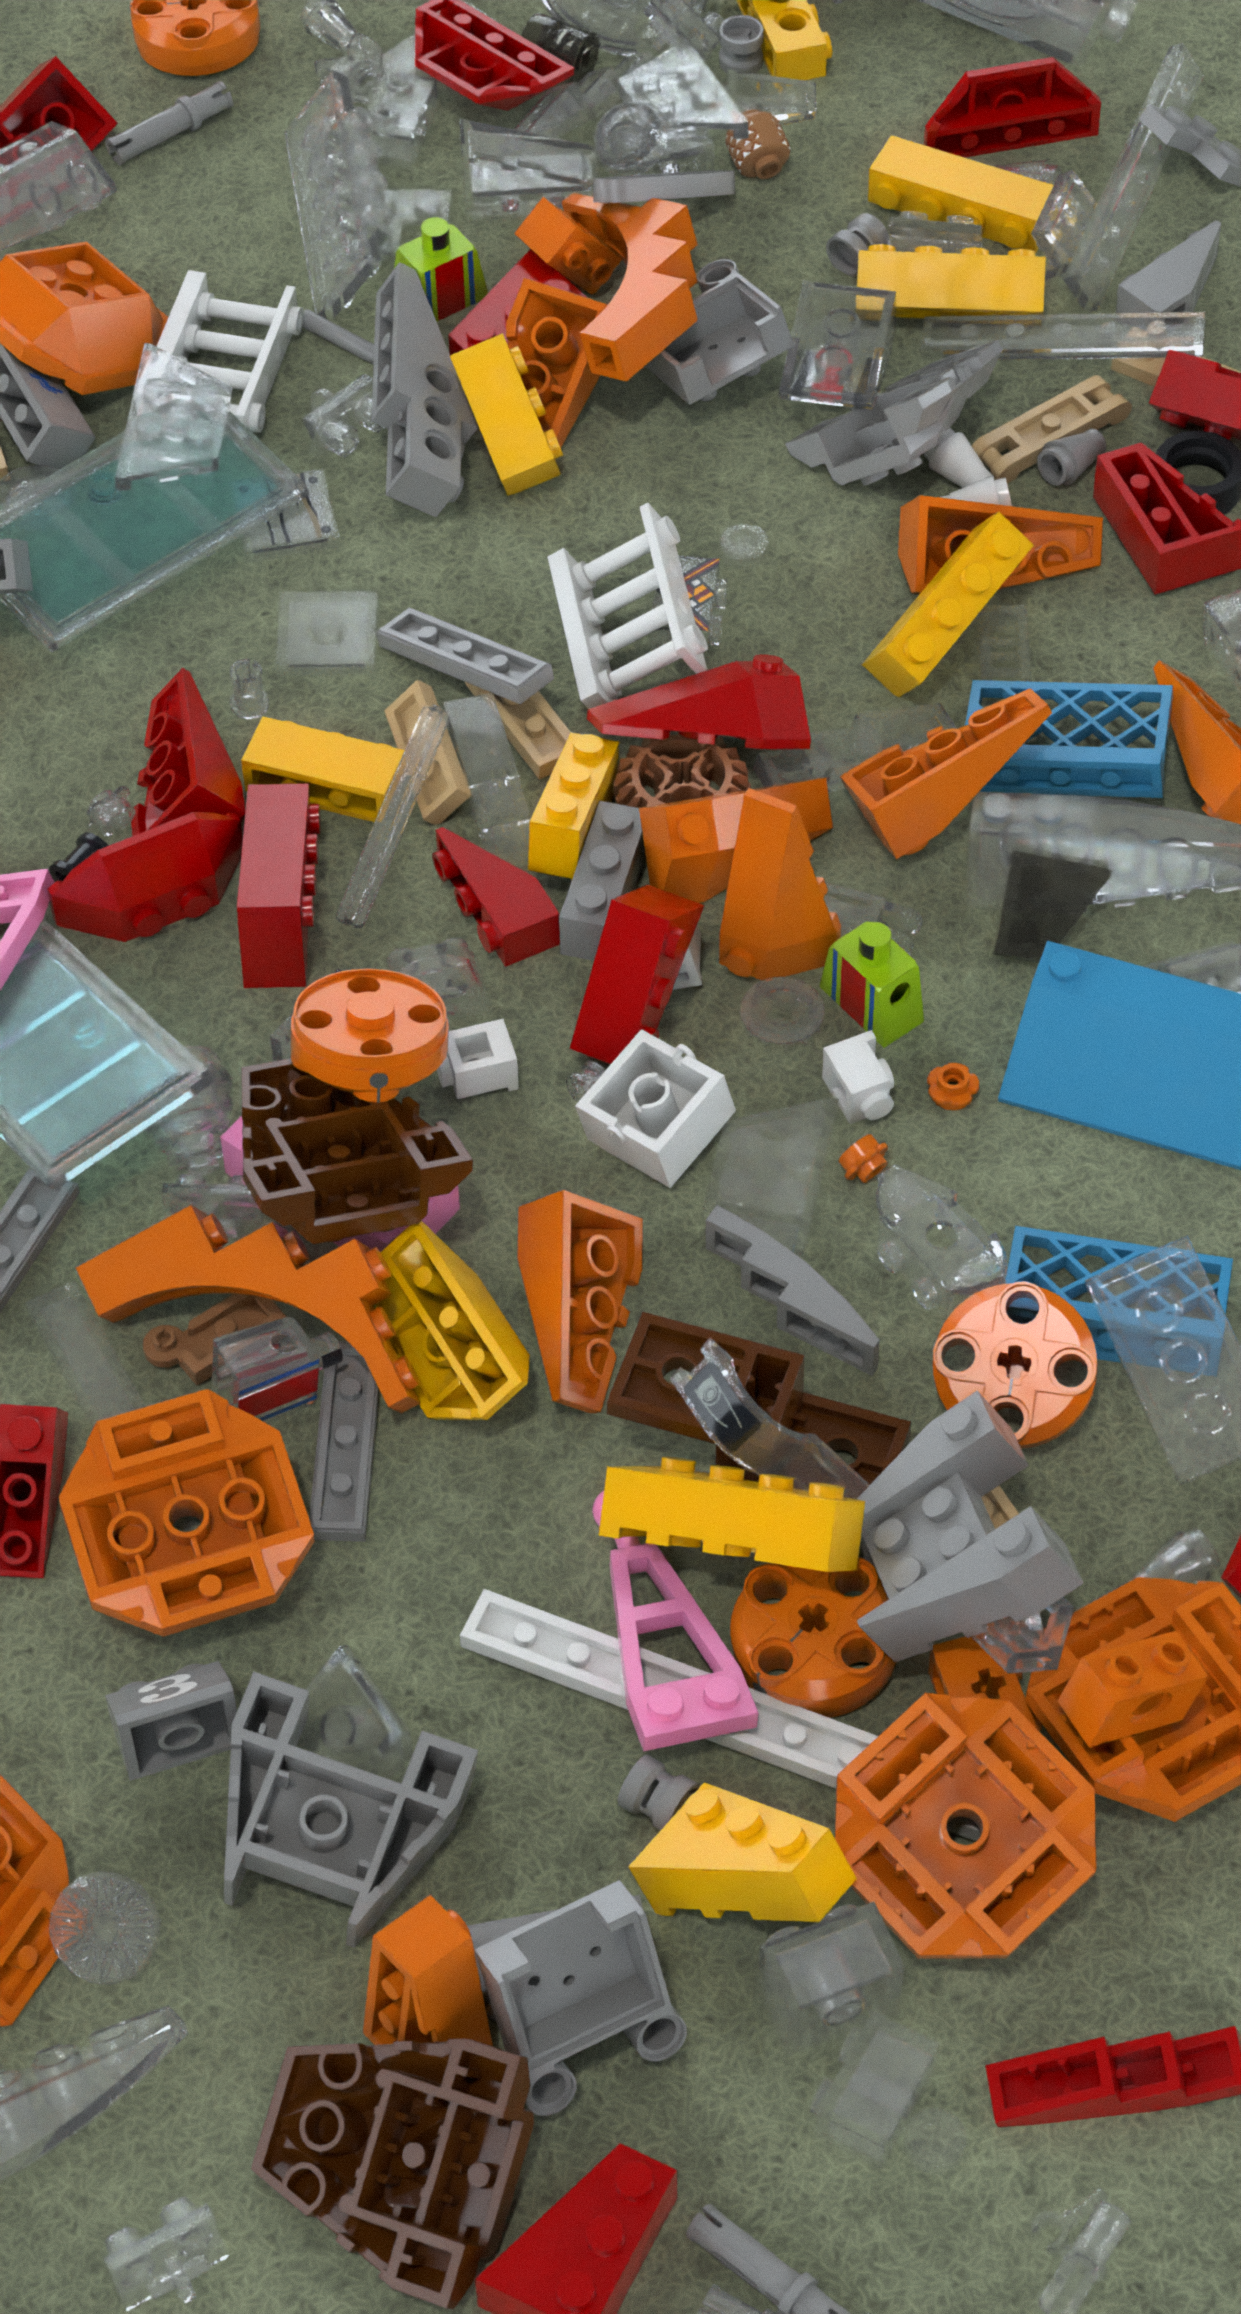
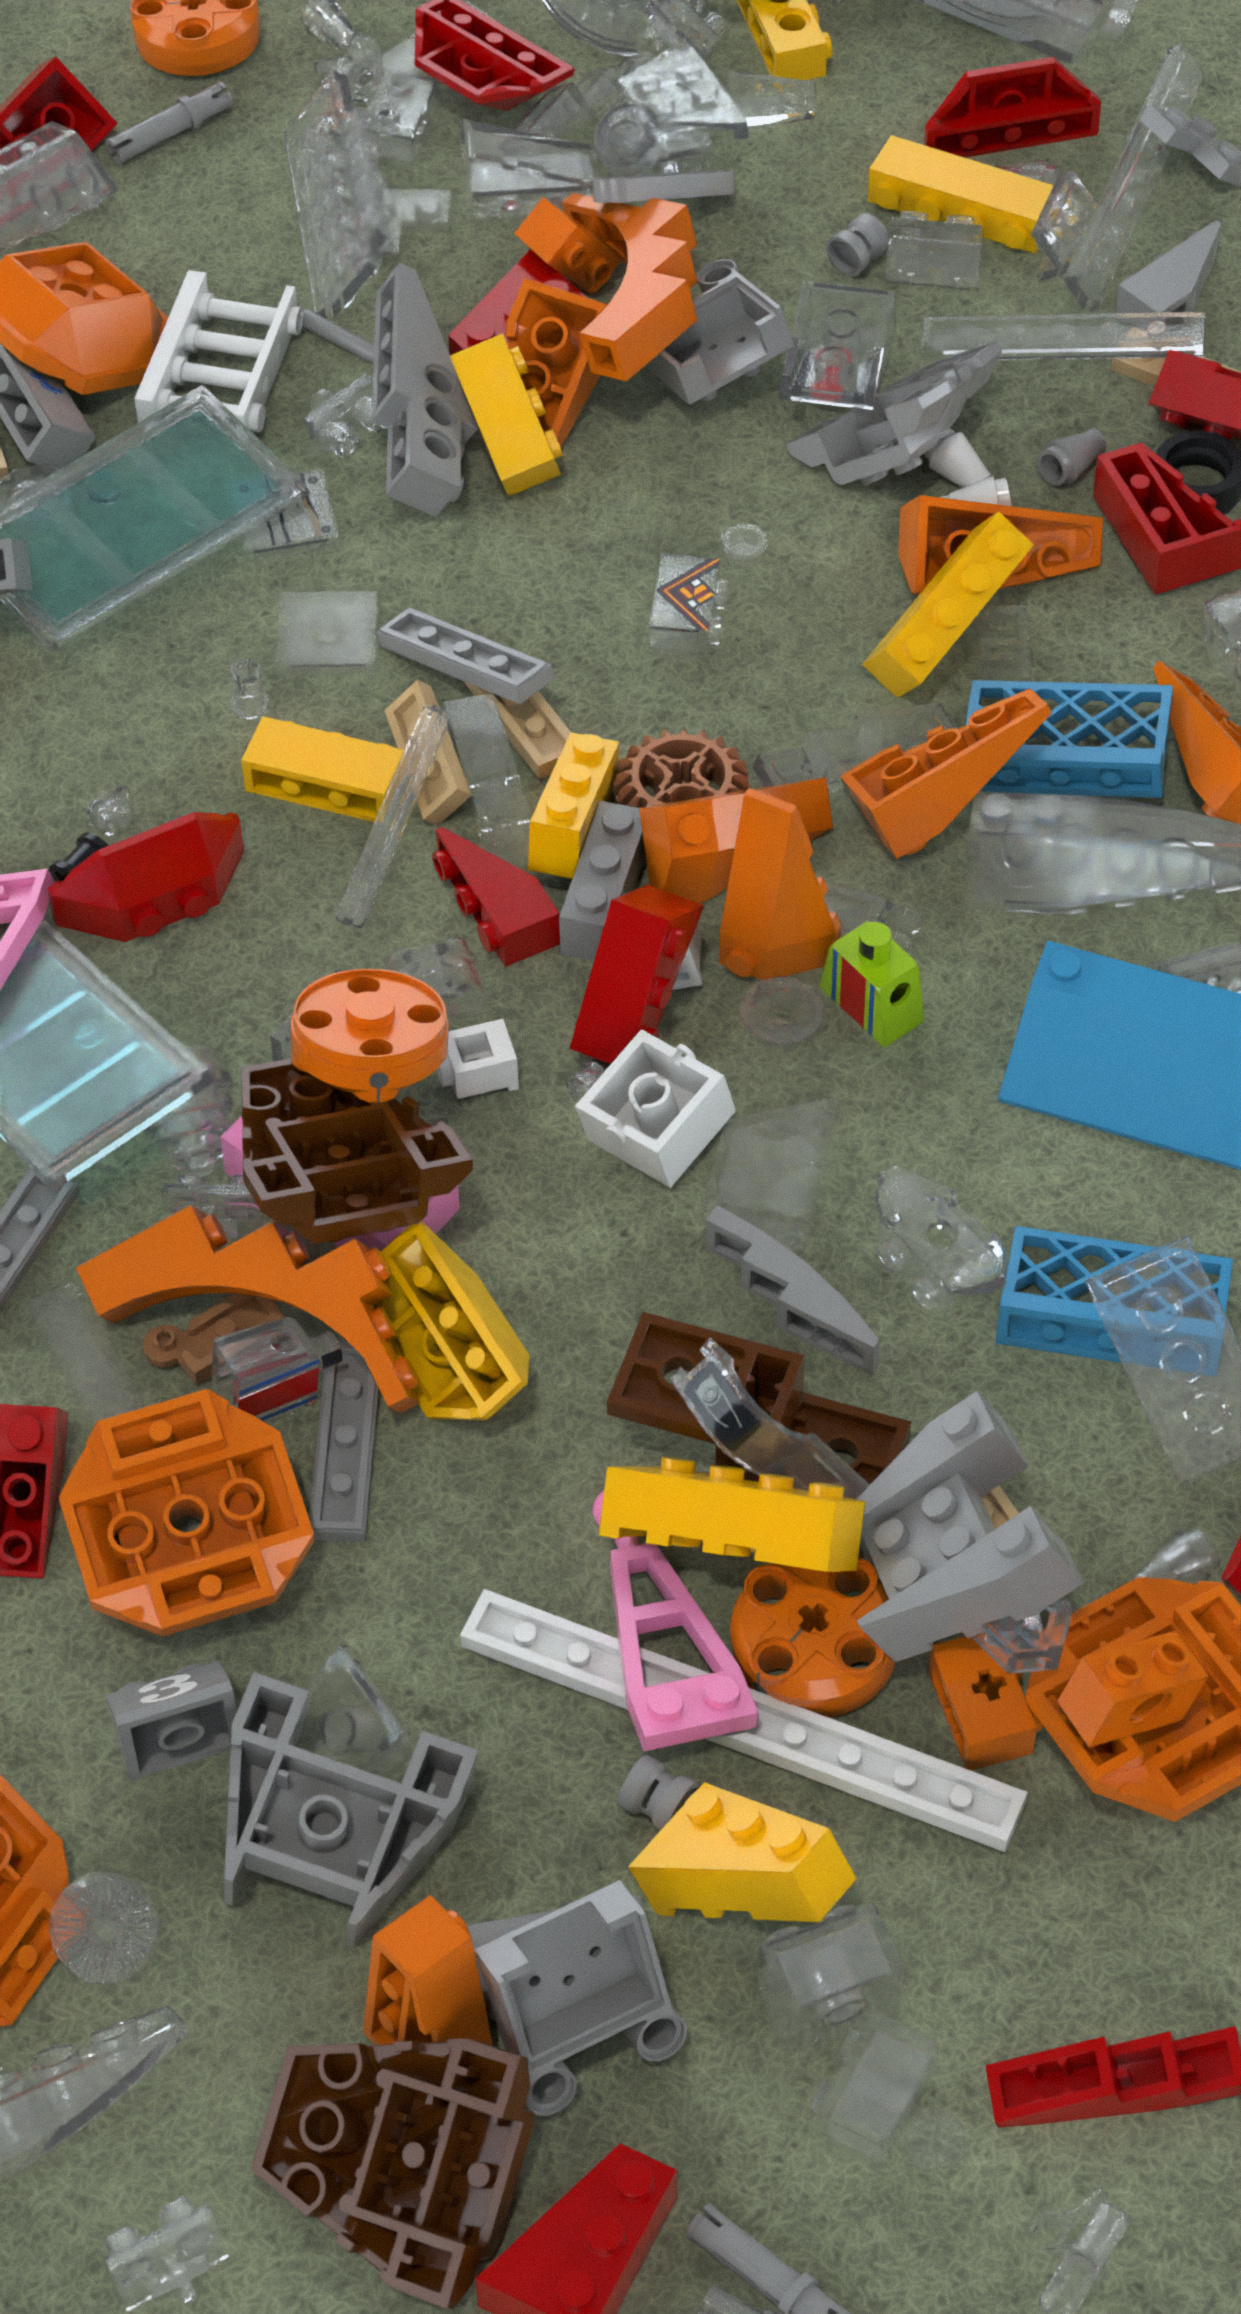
(173, 421): clear wing -> none
(188, 760): red wedge -> none
(277, 884): wedge -> none
(445, 266): lime torso -> none
(569, 43): clear smoke wheel -> none
(575, 1275): orange wedge -> none
(584, 614): white fence -> none
(739, 700): red wedge -> none
(741, 44): light grey wheel -> none
(763, 149): medium nougat head -> none
(858, 1078): white brick -> none
(864, 1159): orange plate -> none
(952, 1096): orange plate -> none
(955, 283): yellow brick -> none
(978, 1764): orange piece -> none
(1019, 1361): piece -> none
(1043, 902): clear smoke wing -> none
(1067, 414): tan plate -> none

